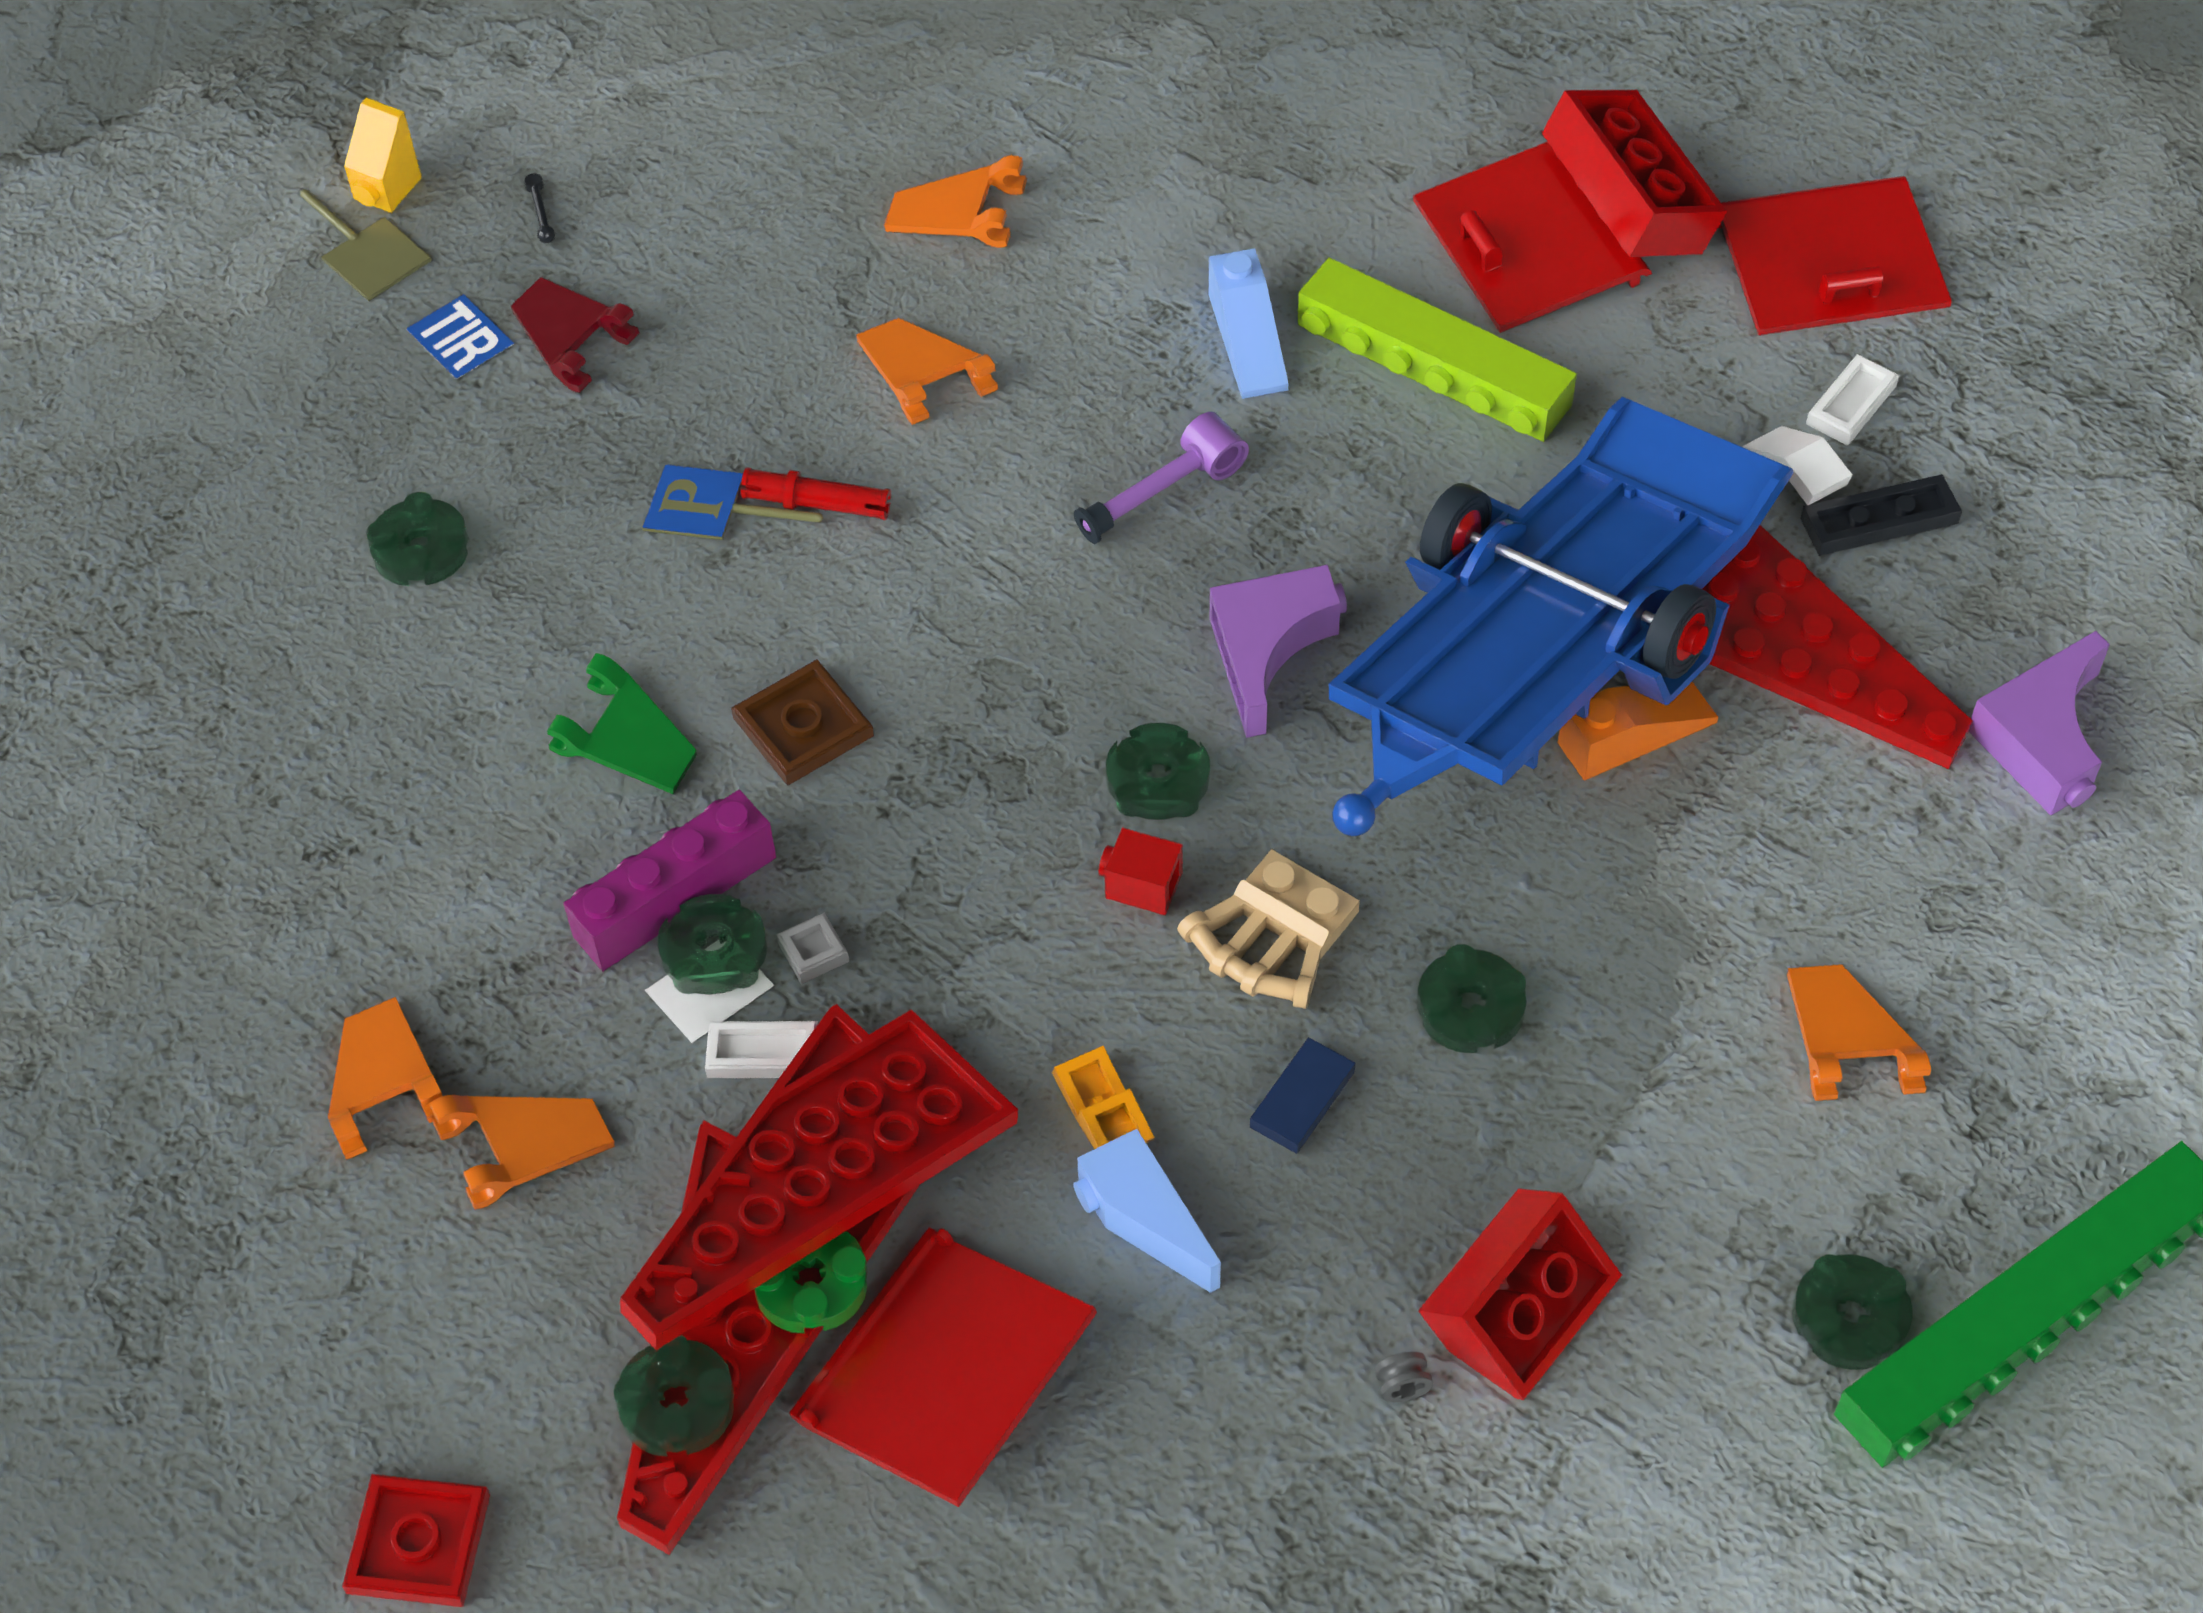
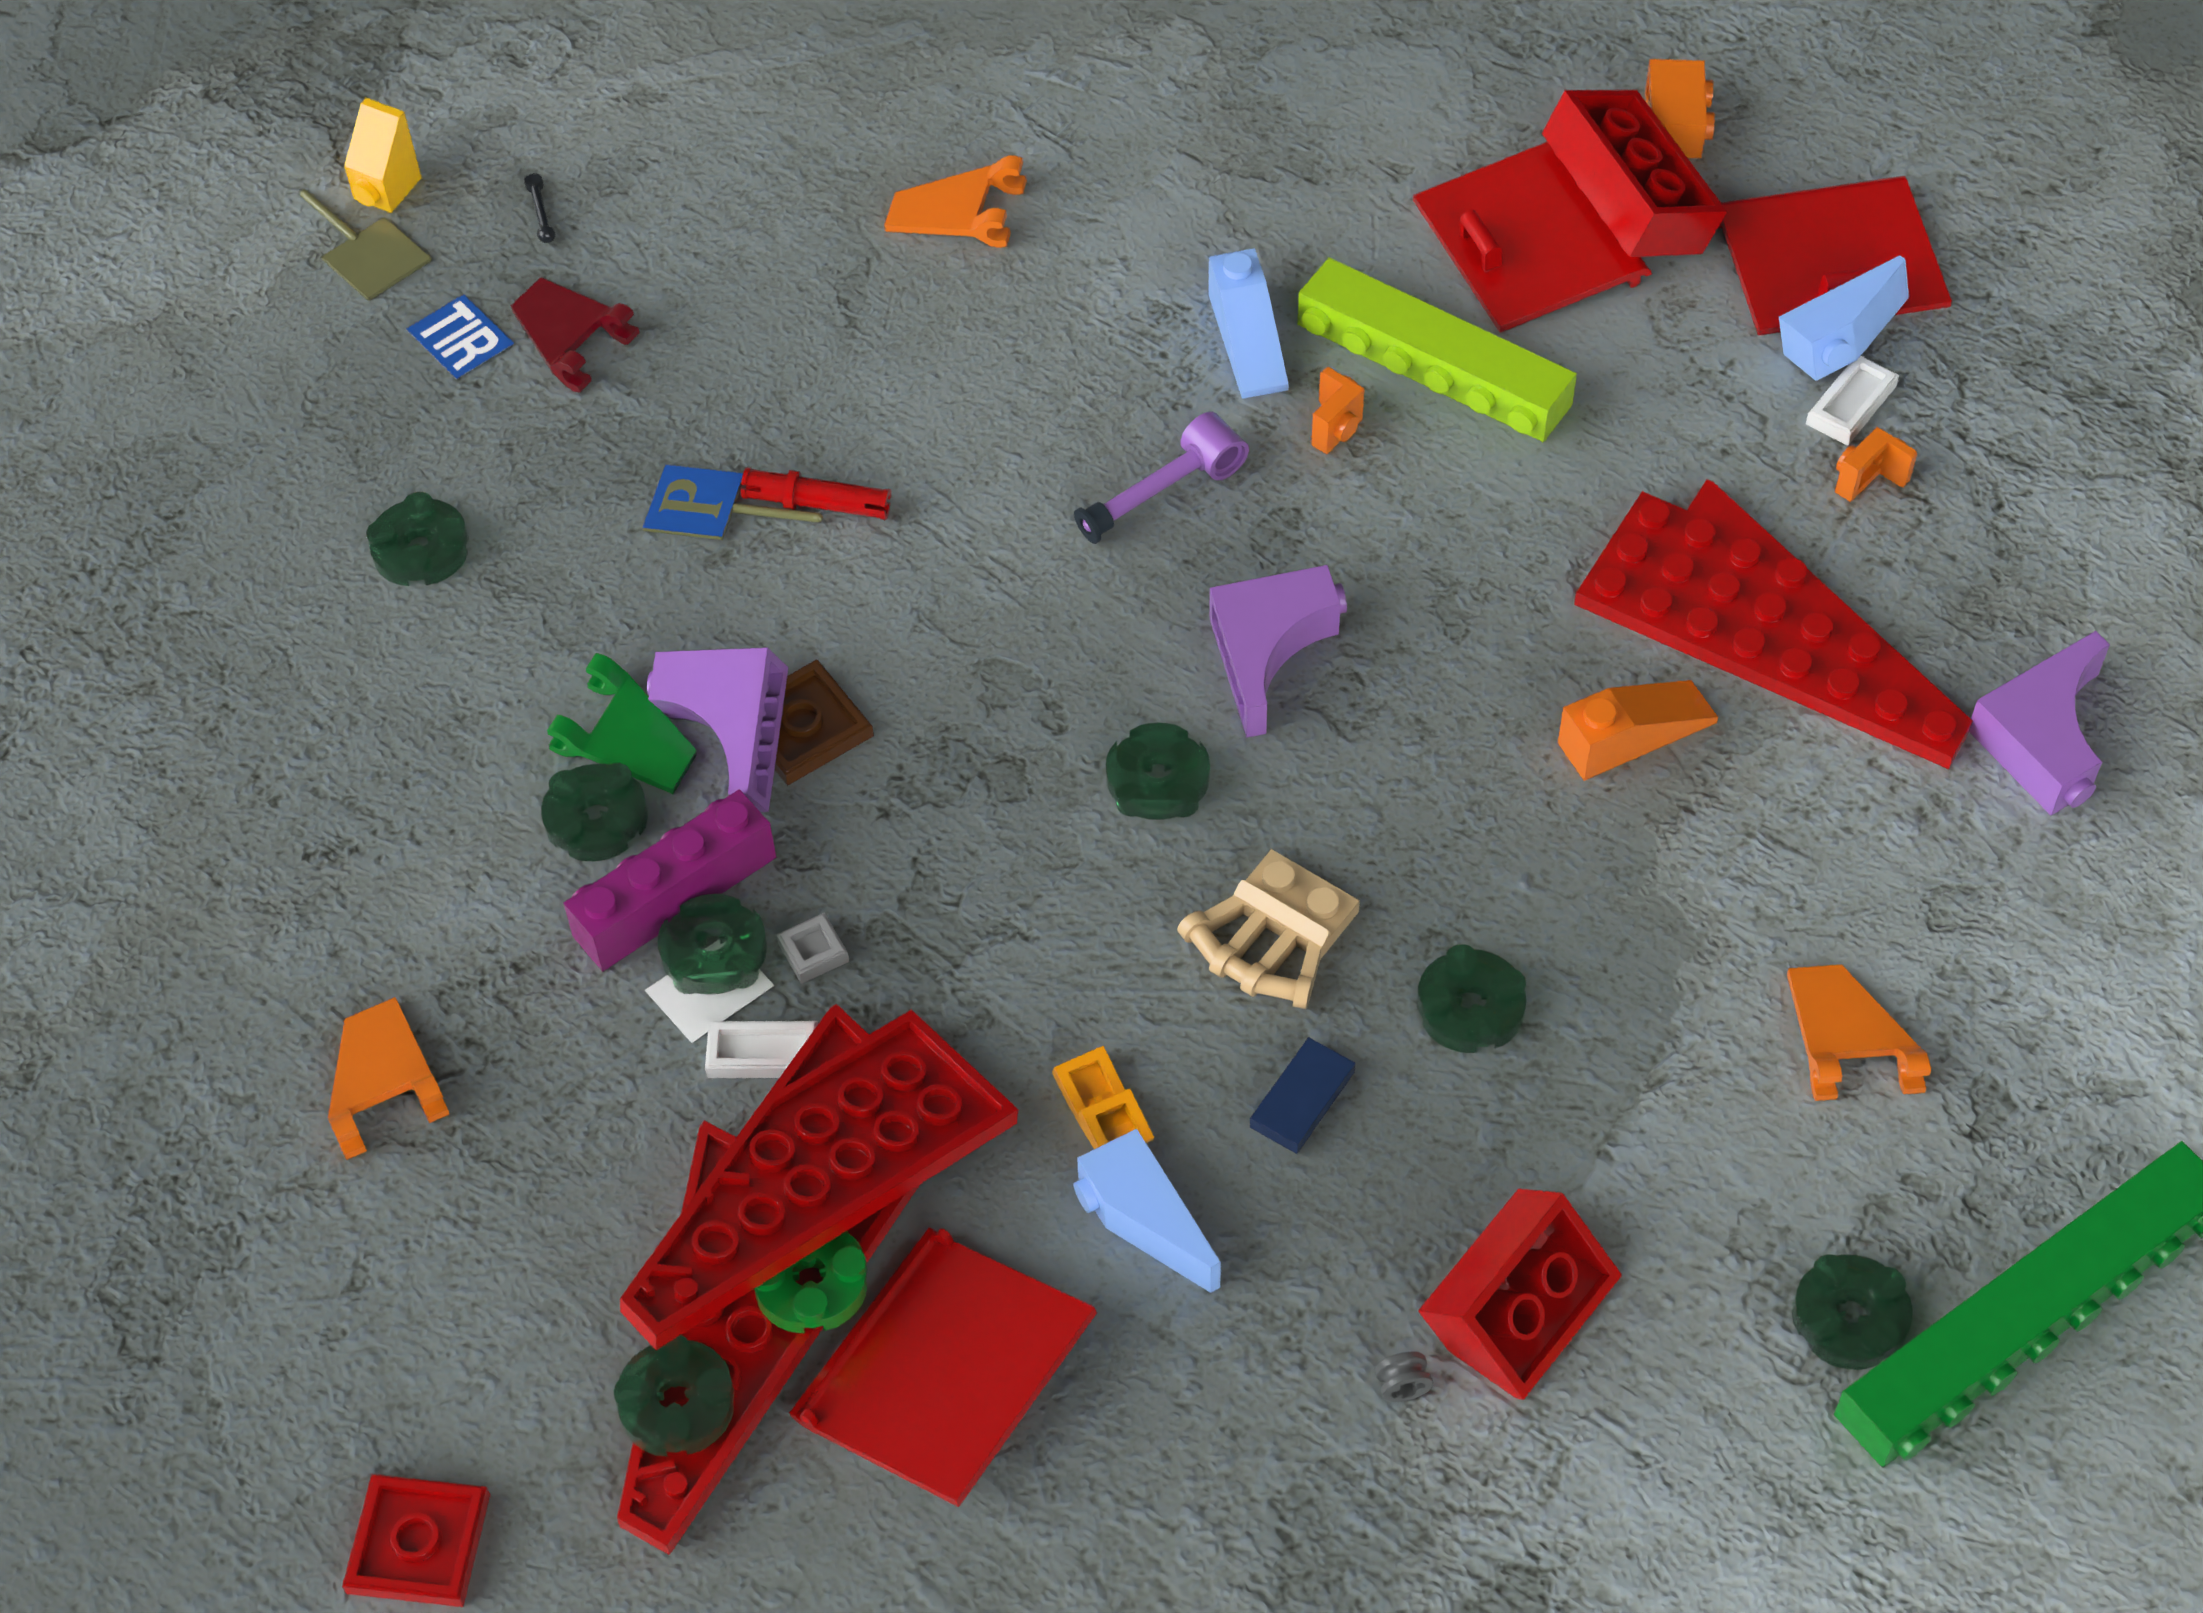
(525, 1135): orange flag -> none
(587, 786): none -> clear green plate
(737, 697): none -> medium lavender arch
(915, 357): orange flag -> none
(1142, 870): red brick -> none
(1339, 410): none -> orange bracket
(1554, 601): blue piece -> none
(1679, 99): none -> orange brick
(1814, 462): white slope -> none
(1845, 320): none -> light blue slope
(1875, 455): none -> orange bracket
(1880, 514): black plate -> none

